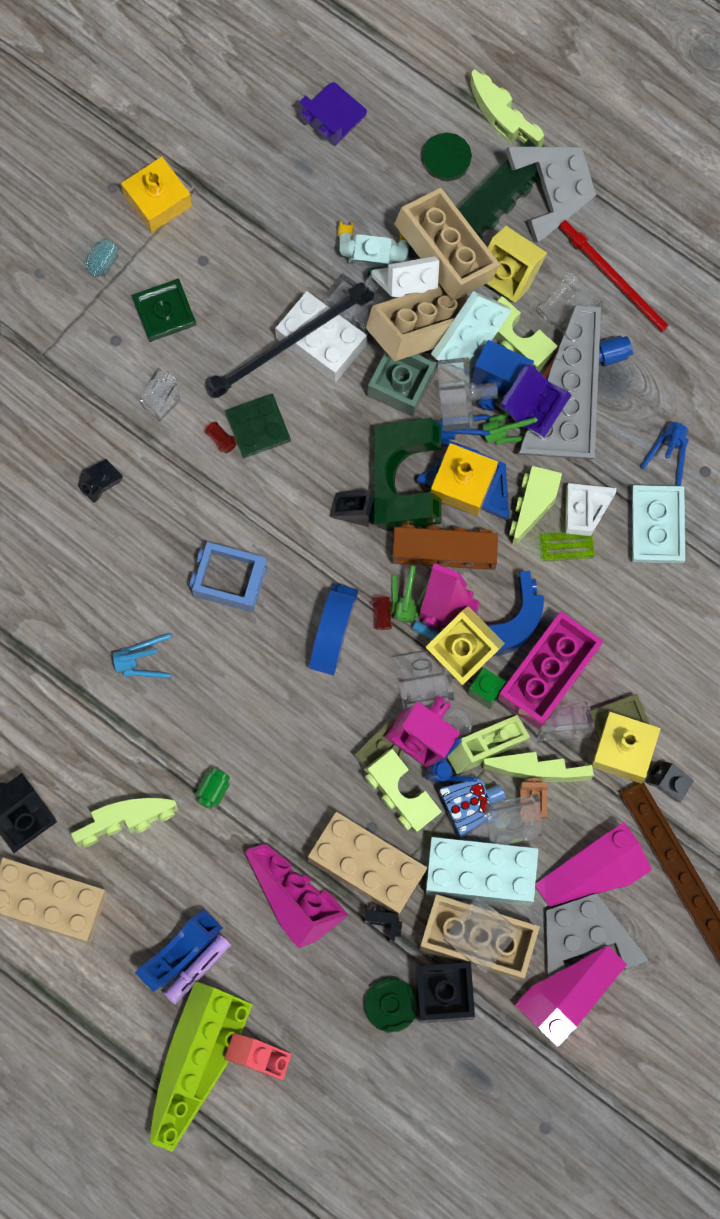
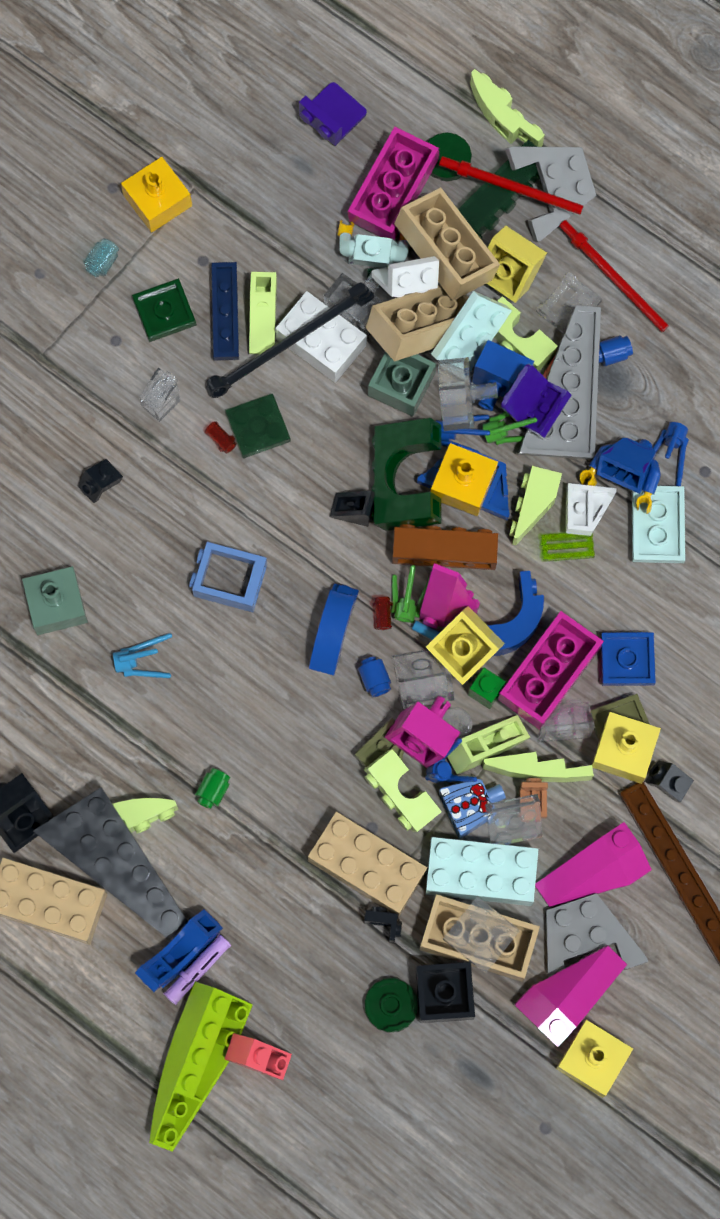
(54, 600): none -> sand green brick
(104, 848): none -> black wing
(225, 311): none -> dark blue plate
(262, 311): none -> yellowish green slope
(298, 905): dark pink wedge -> none
(375, 676): none -> blue brick
(393, 183): none -> dark pink brick
(465, 169): none -> red bar
(594, 1058): none -> light yellow brick
(628, 659): none -> blue plate
(629, 465): none -> blue torso

